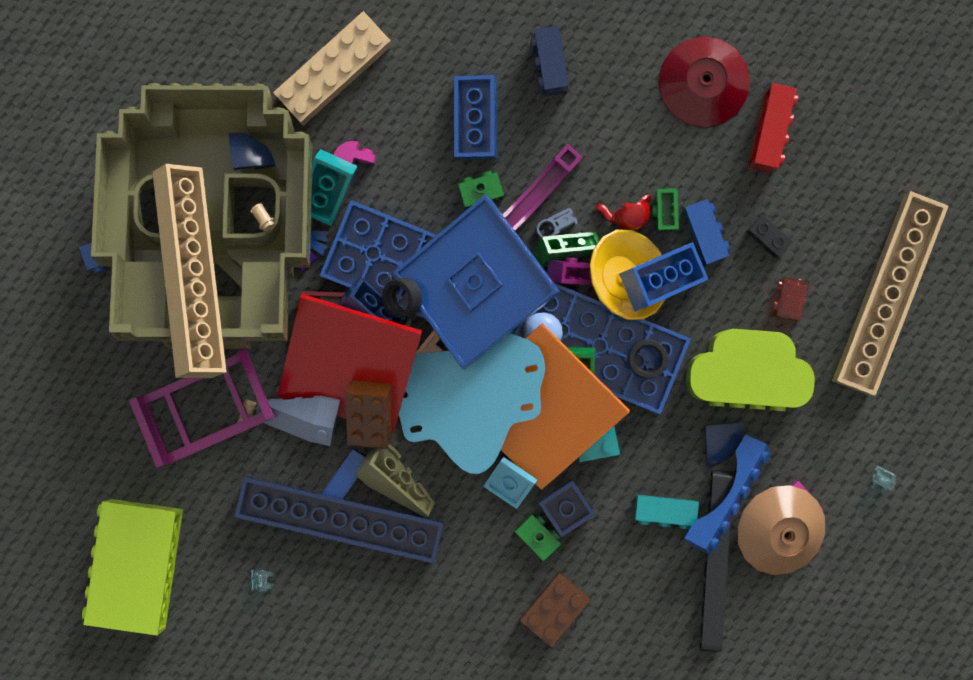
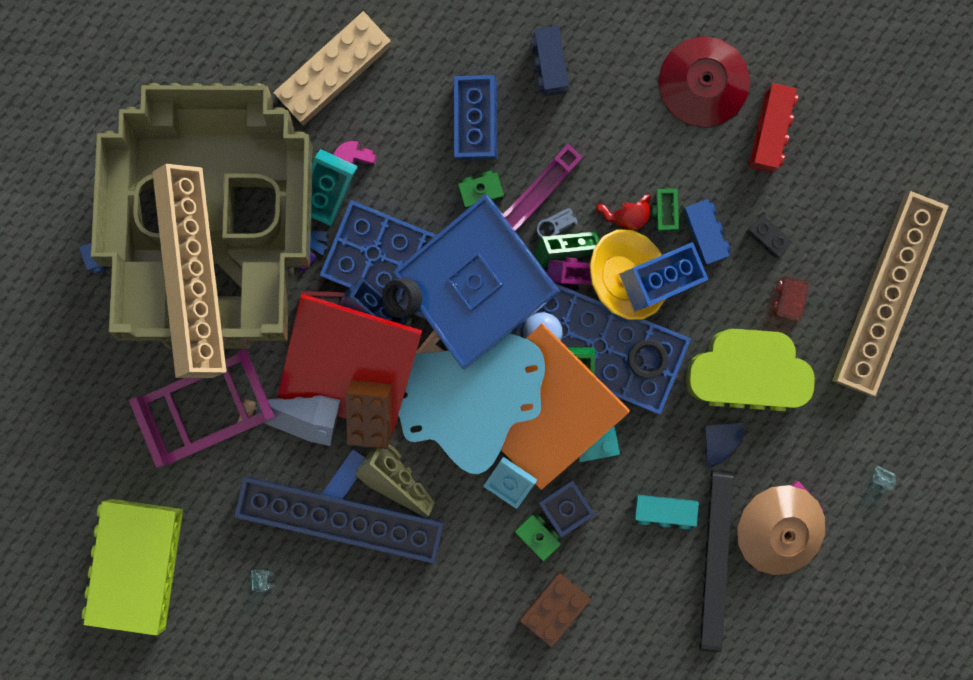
(249, 152): dark blue brick -> none
(266, 223): tan pin -> none
(707, 530): blue arch -> none

